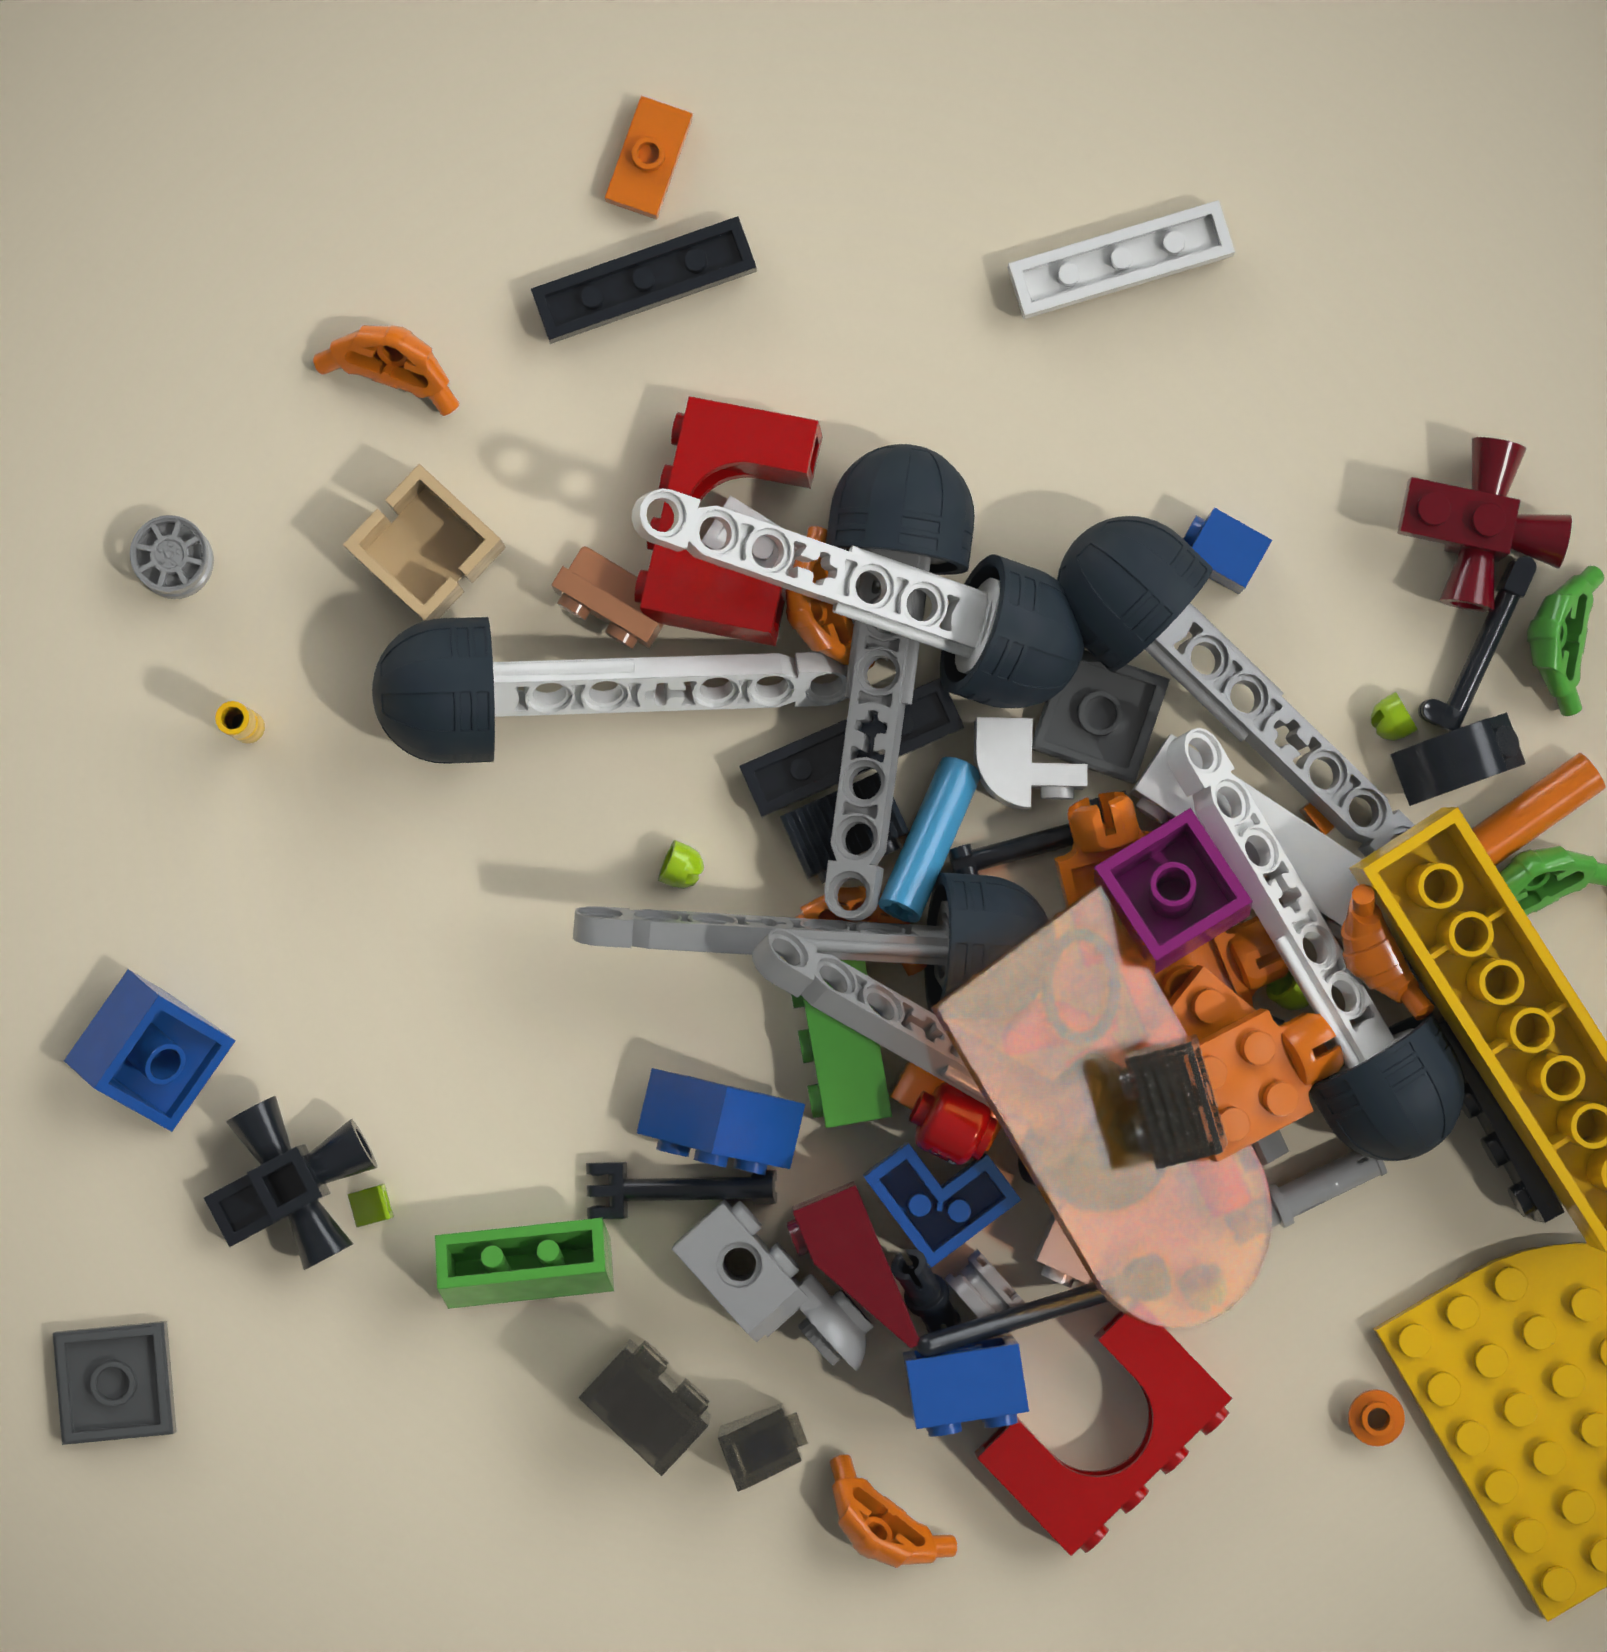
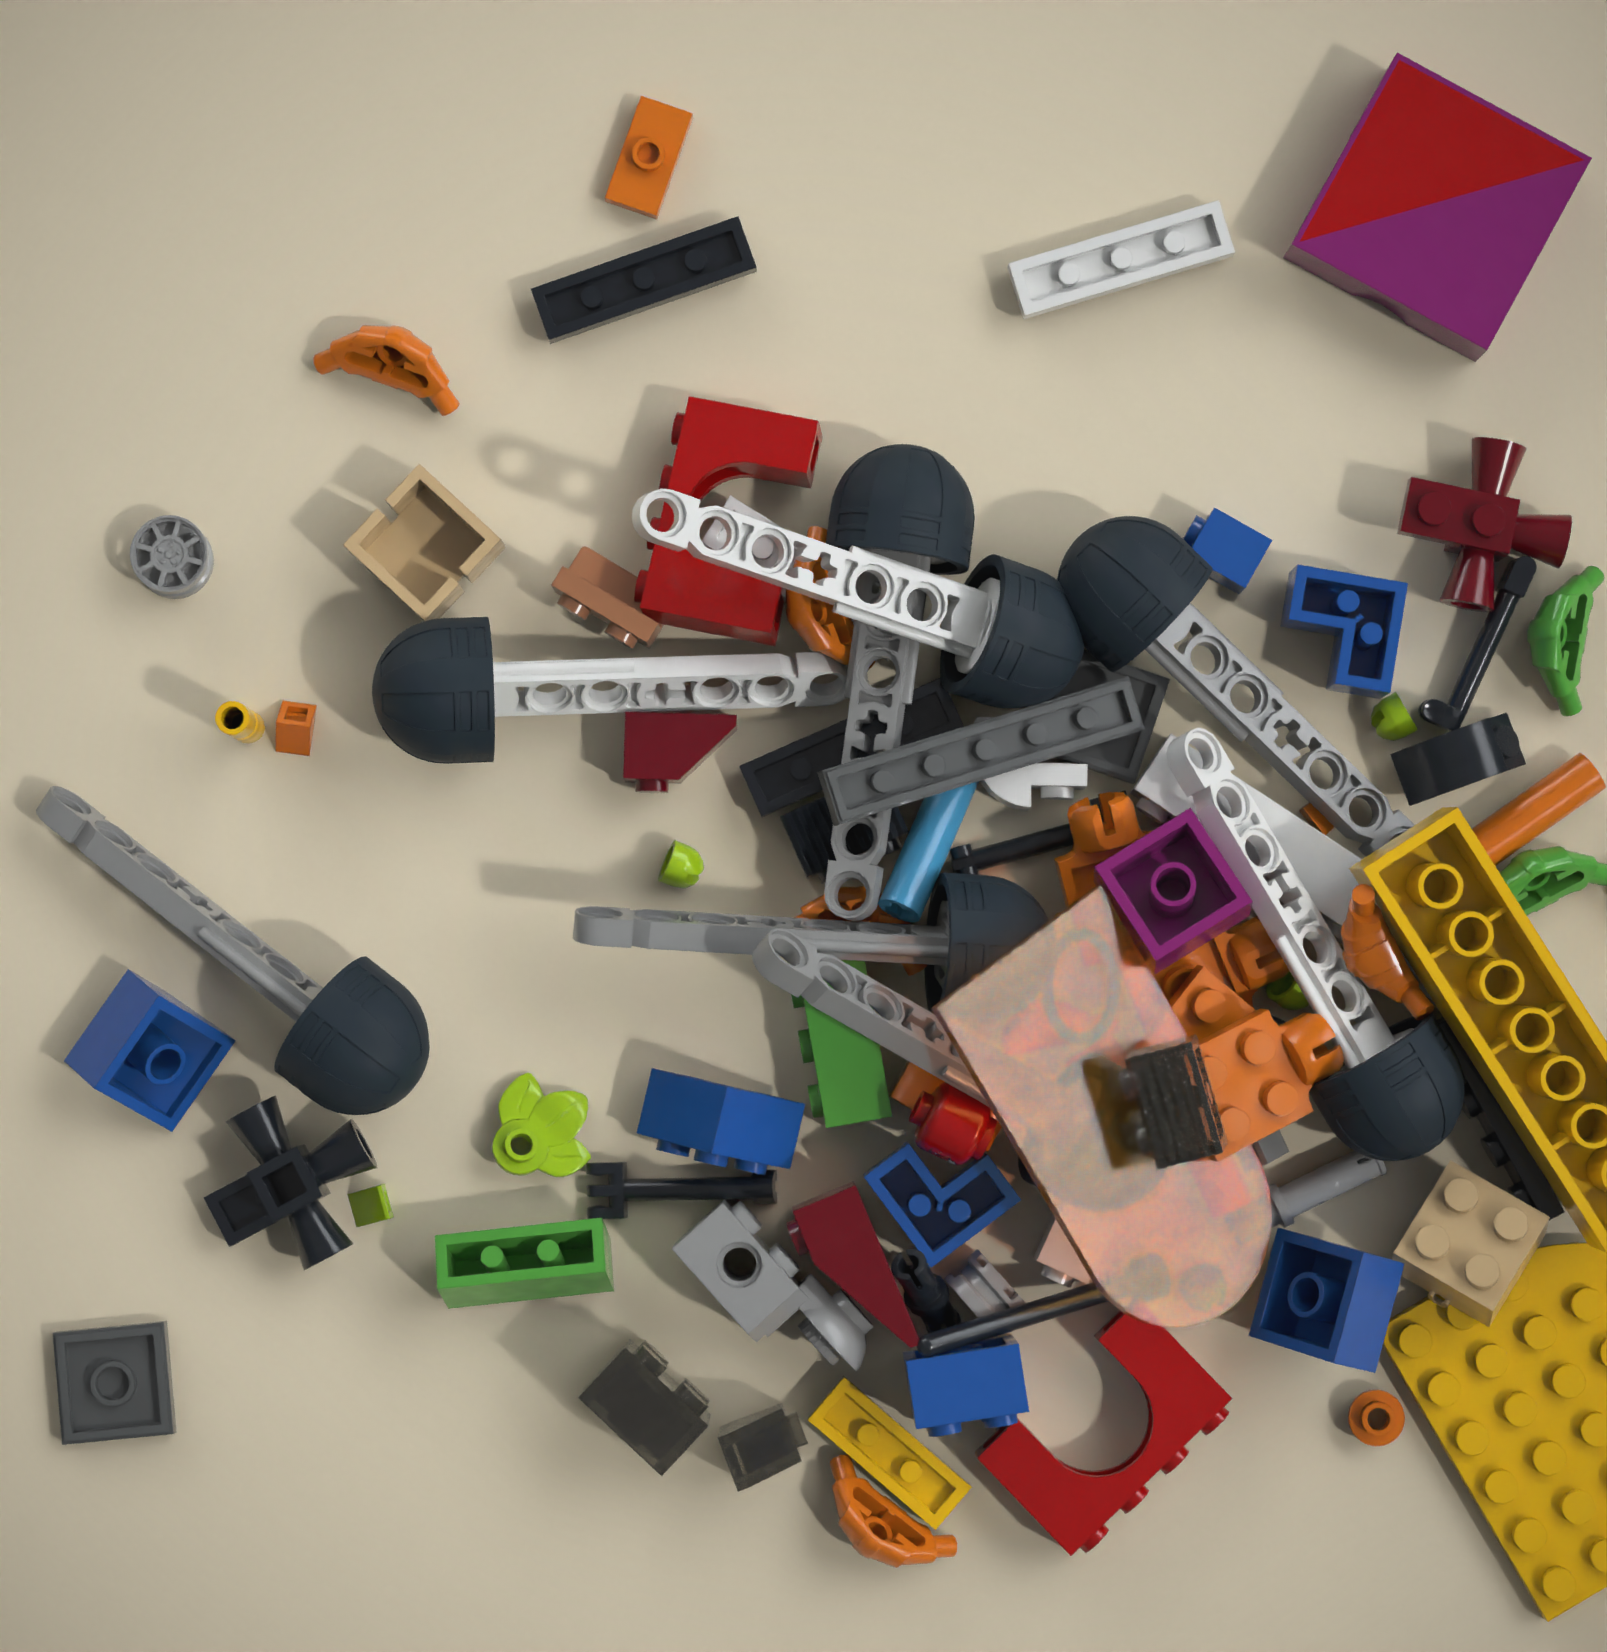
(295, 728): none -> orange piece
(353, 1041): none -> piece
(546, 1123): none -> lime plate
(670, 746): none -> dark red slope
(889, 1452): none -> yellow plate
(980, 751): none -> dark grey tile
(1326, 1300): none -> blue brick
(1361, 616): none -> blue brick
(1438, 207): none -> tile
(1470, 1243): none -> tan brick

